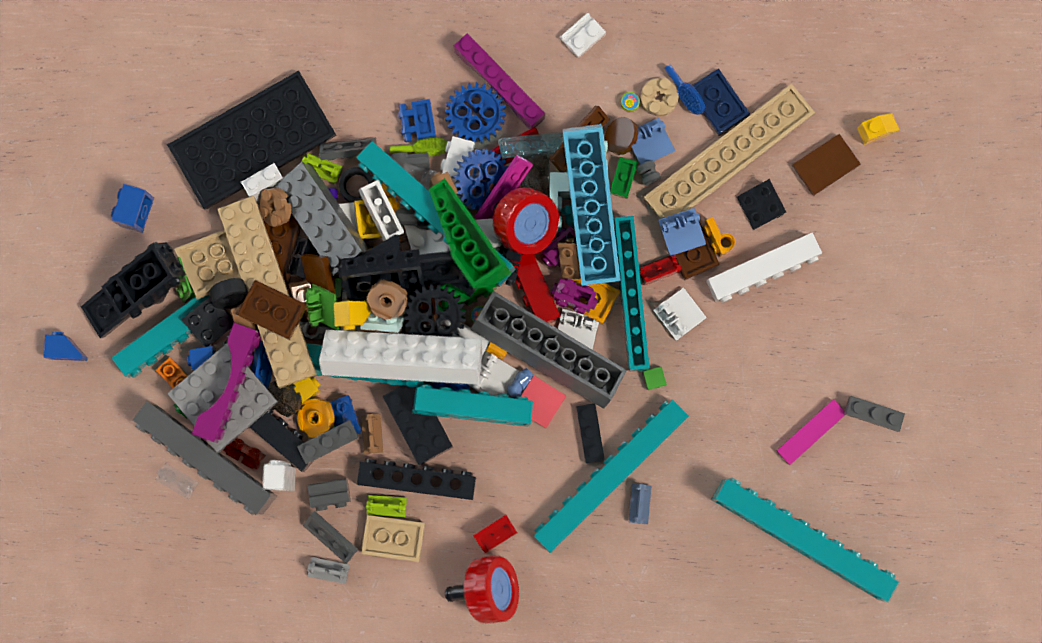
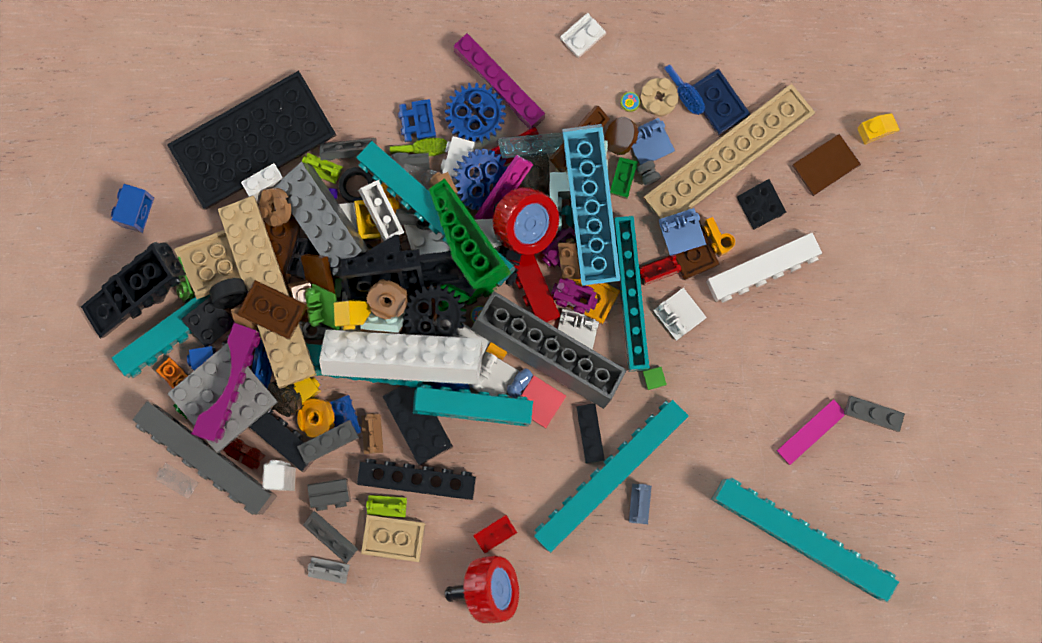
(62, 348): blue slope -> none

